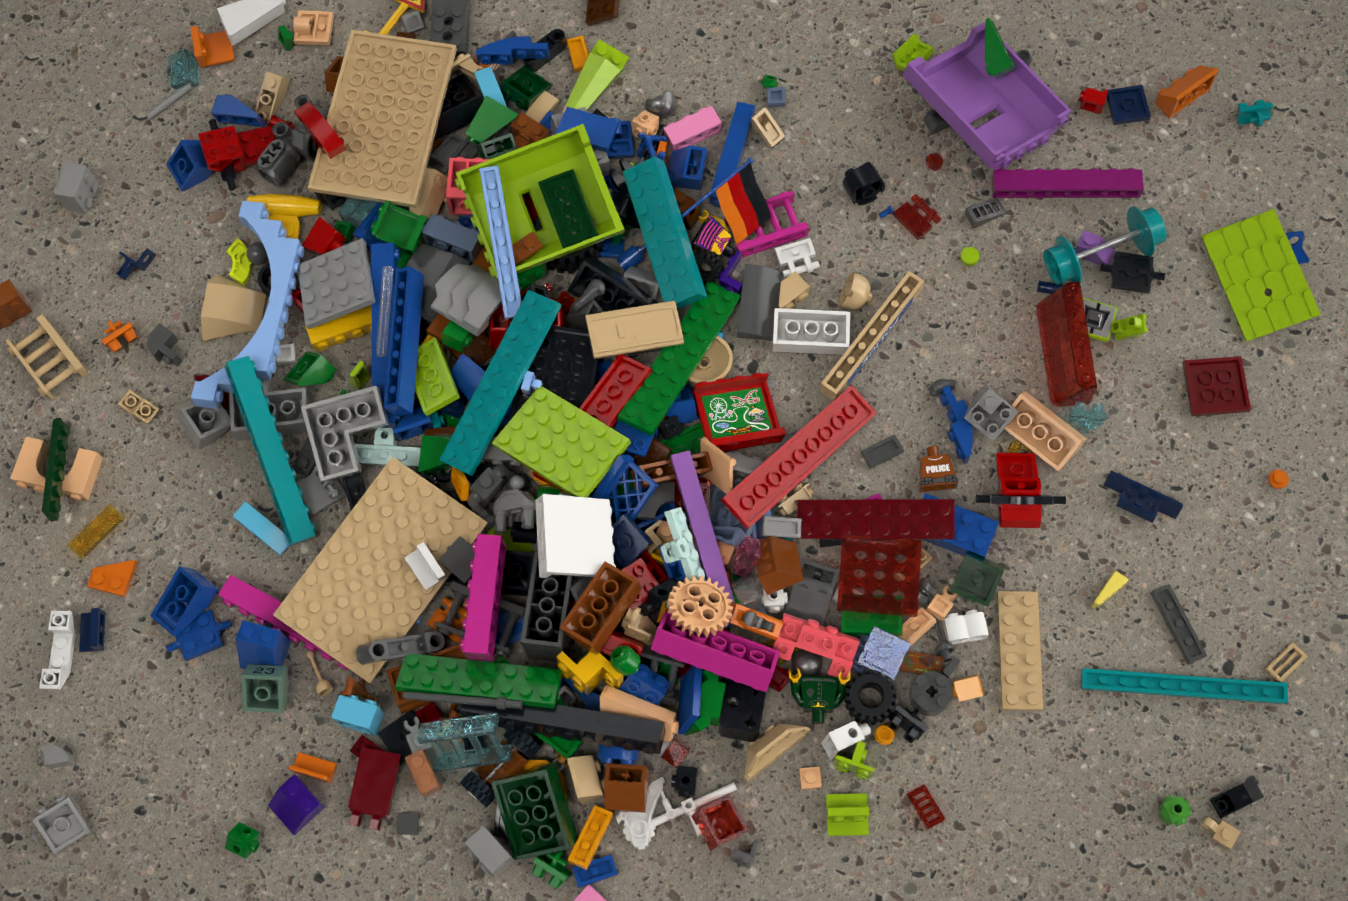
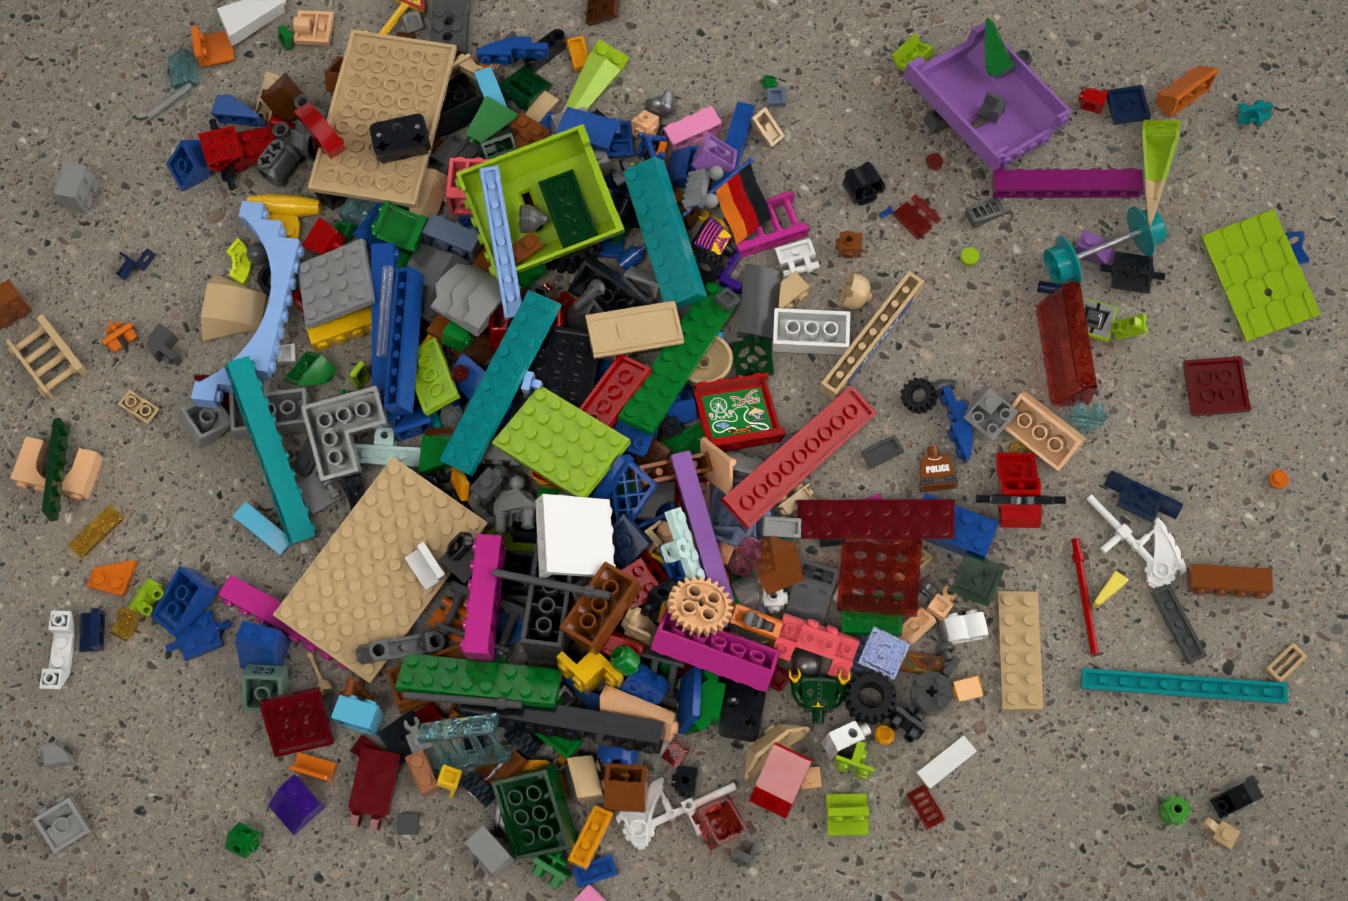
(126, 623): none -> clear yellow bracket
(146, 597): none -> lime hips
(281, 97): none -> reddish brown slope
(296, 722): none -> dark red plate
(400, 138): none -> black axle
(449, 779): none -> yellow panel
(451, 415): none -> clear gear
(459, 373): none -> clear red plate
(459, 546): none -> black plate
(530, 218): none -> dark grey helmet
(588, 591): none -> dark grey bar
(697, 188): none -> light grey gear
(714, 152): none -> medium lavender slope
(726, 299): none -> dark grey tile
(738, 346): none -> dark green piece
(780, 780): none -> slope
(849, 244): none -> dark orange brick
(926, 403): none -> black tyre
(946, 762): none -> white tile
(992, 107): none -> dark grey panel
(1078, 559): none -> red bar
(1159, 147): none -> lime plate
(1166, 556): none -> white bar
(1229, 580): none -> dark orange brick

